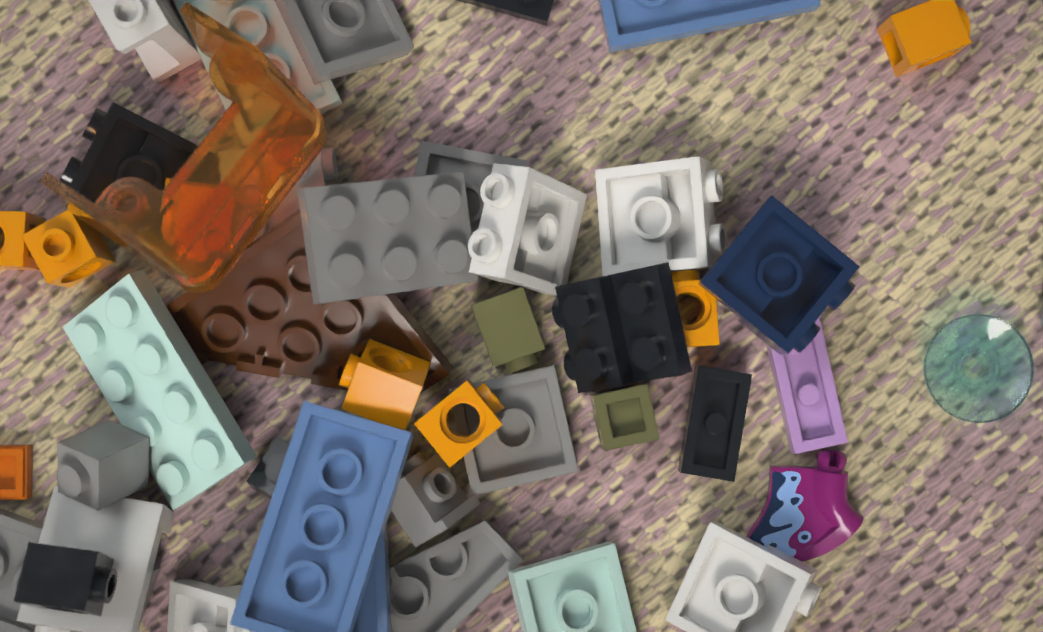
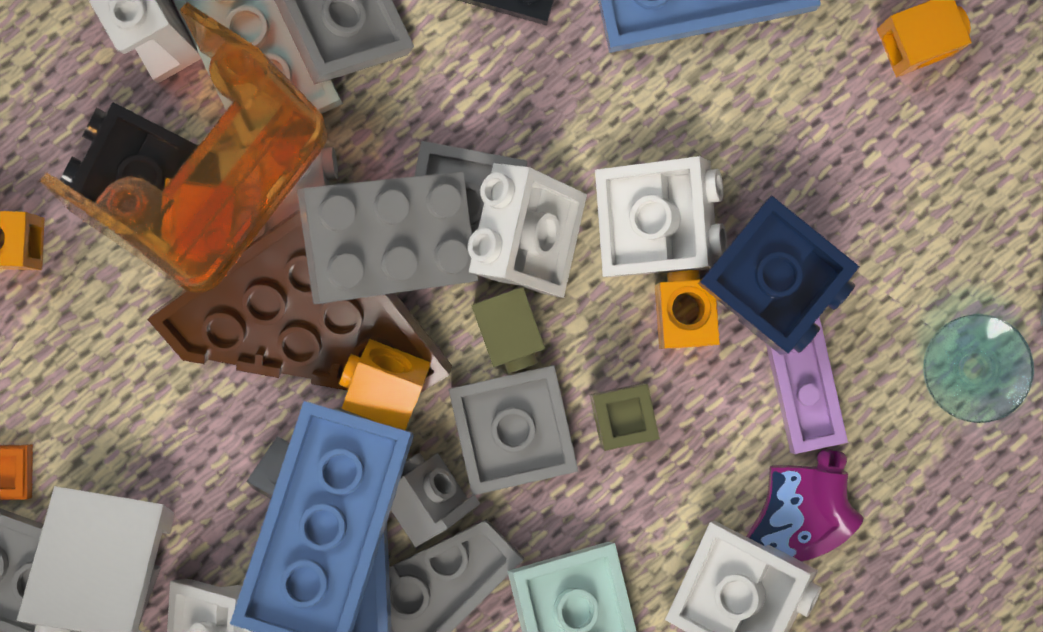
(66, 579): black brick -> none
(67, 250): light orange brick -> none
(103, 464): light grey brick -> none
(159, 388): light aqua plate -> none
(447, 442): light orange brick -> none
(622, 329): black plate -> none
(715, 423): black plate -> none

